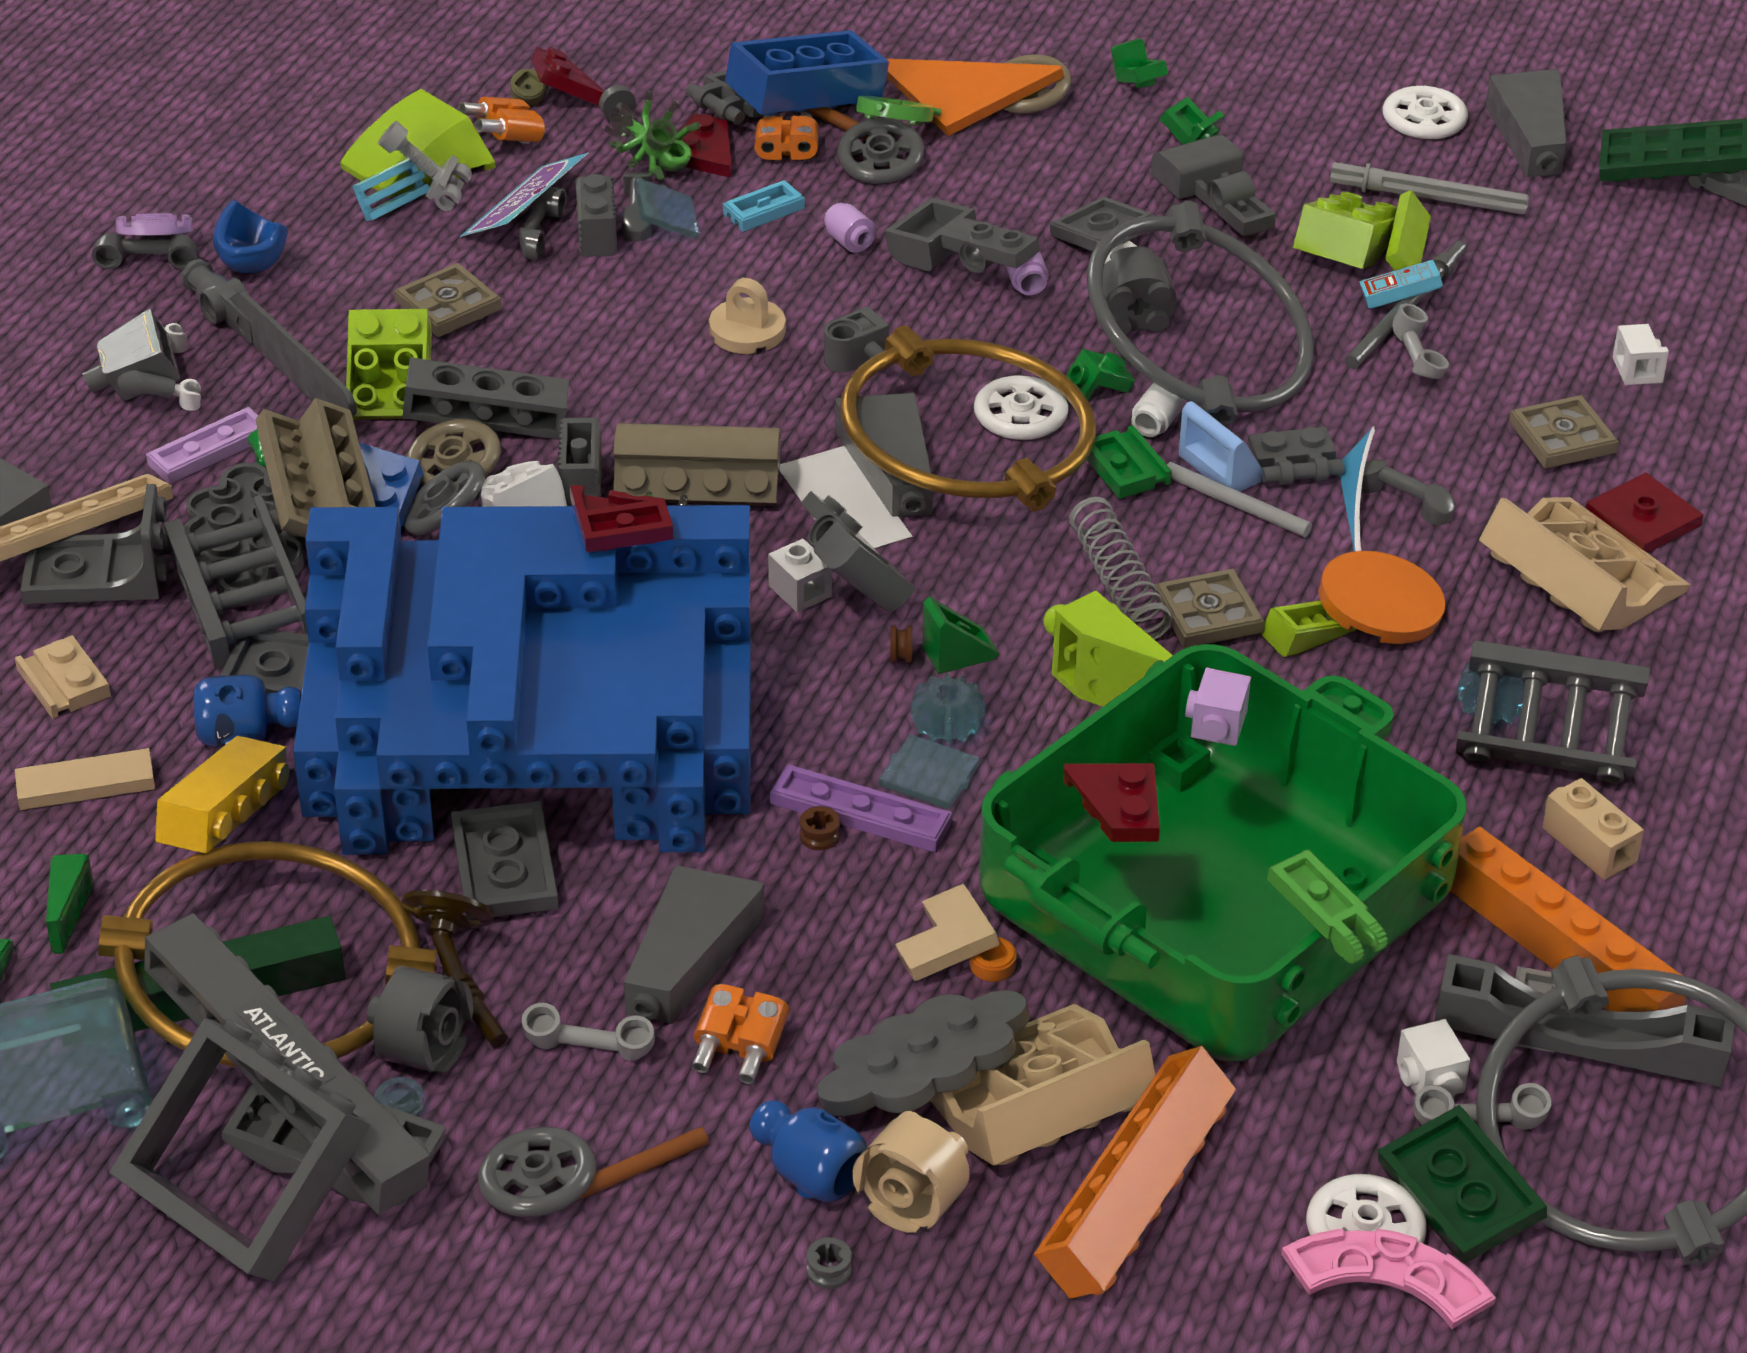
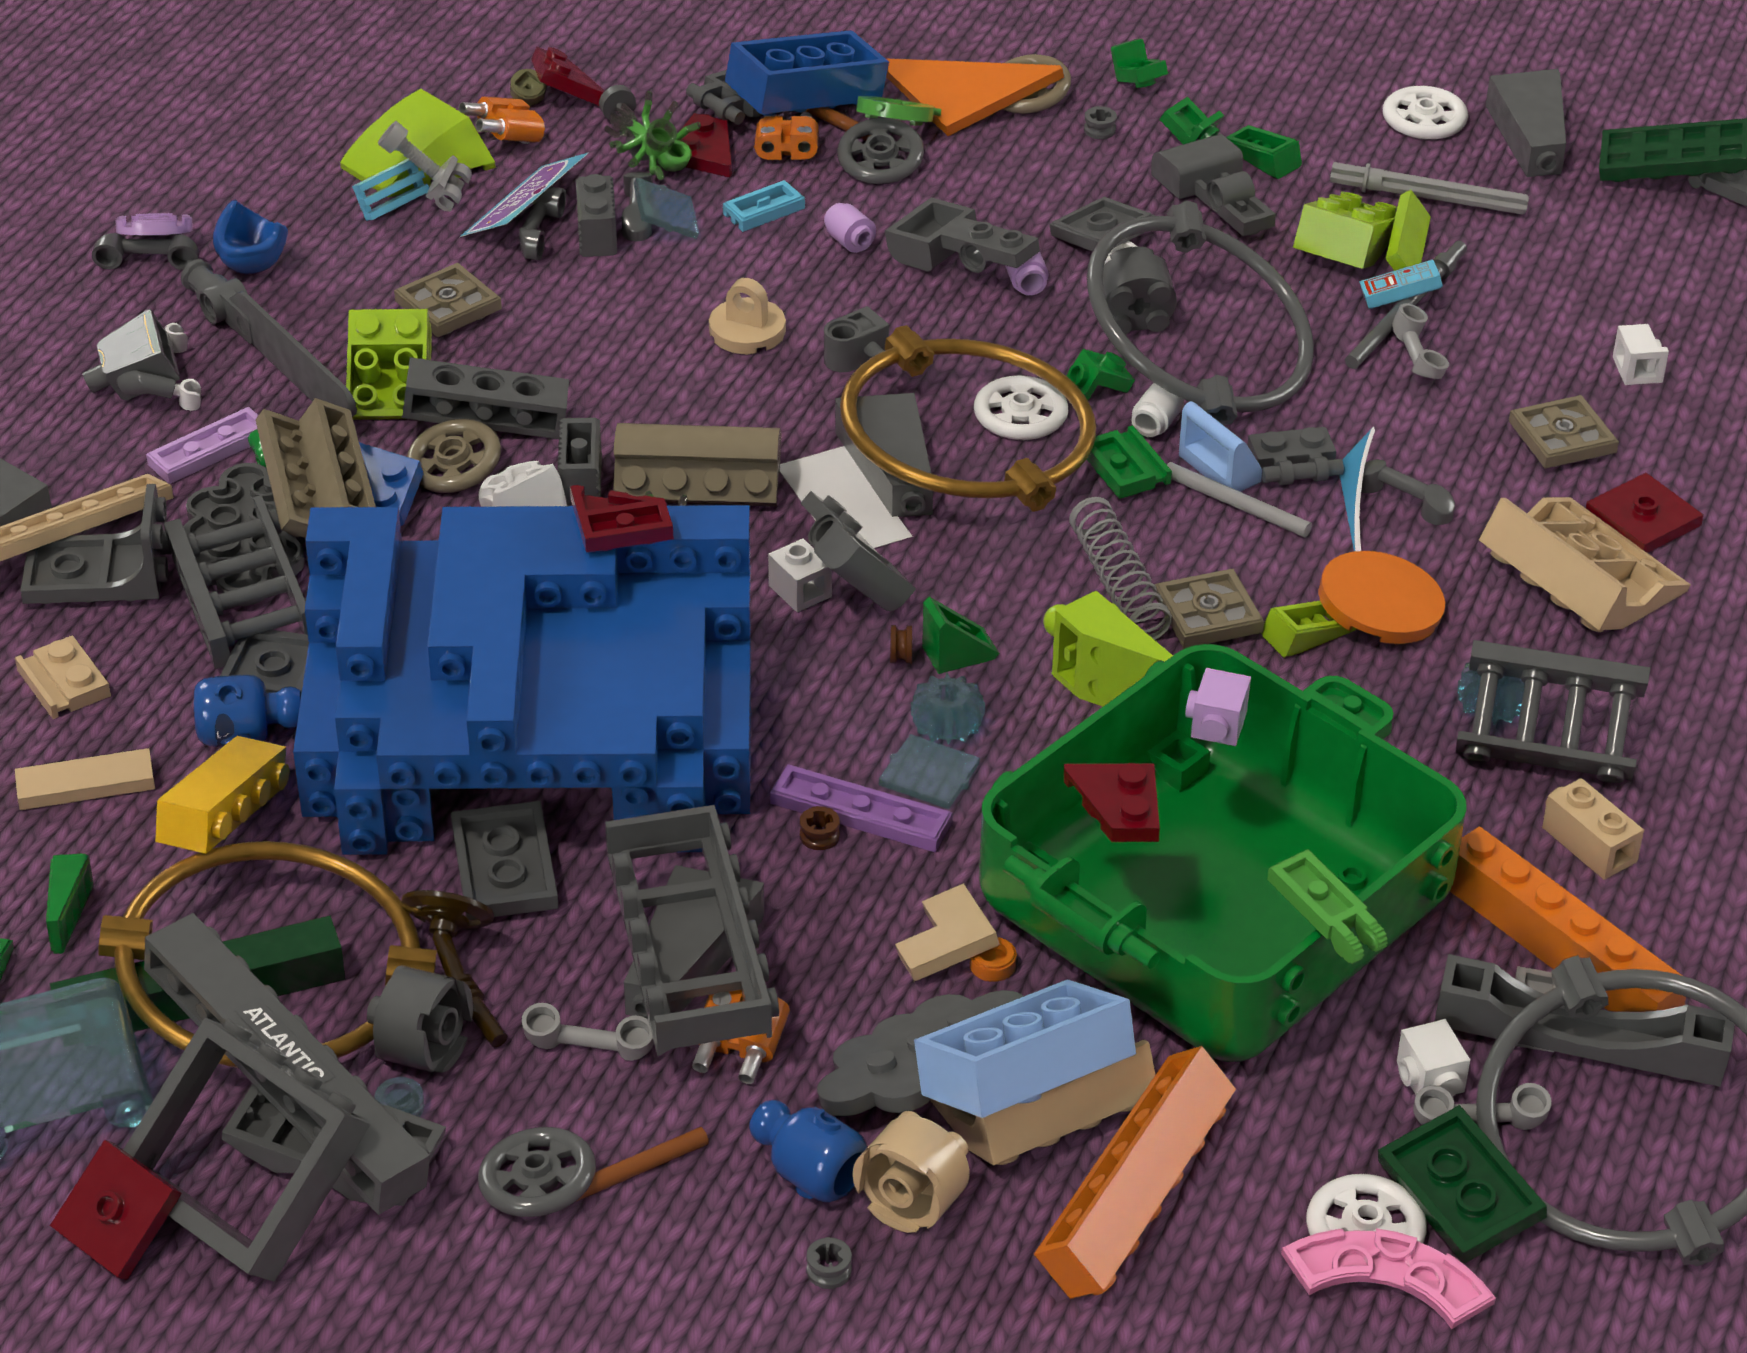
(115, 1209): none -> dark red plate
(450, 488): dark grey plate -> none
(675, 833): none -> dark grey window
(1025, 1048): none -> light blue brick
(1100, 122): none -> dark grey bush
(1267, 150): none -> green slope

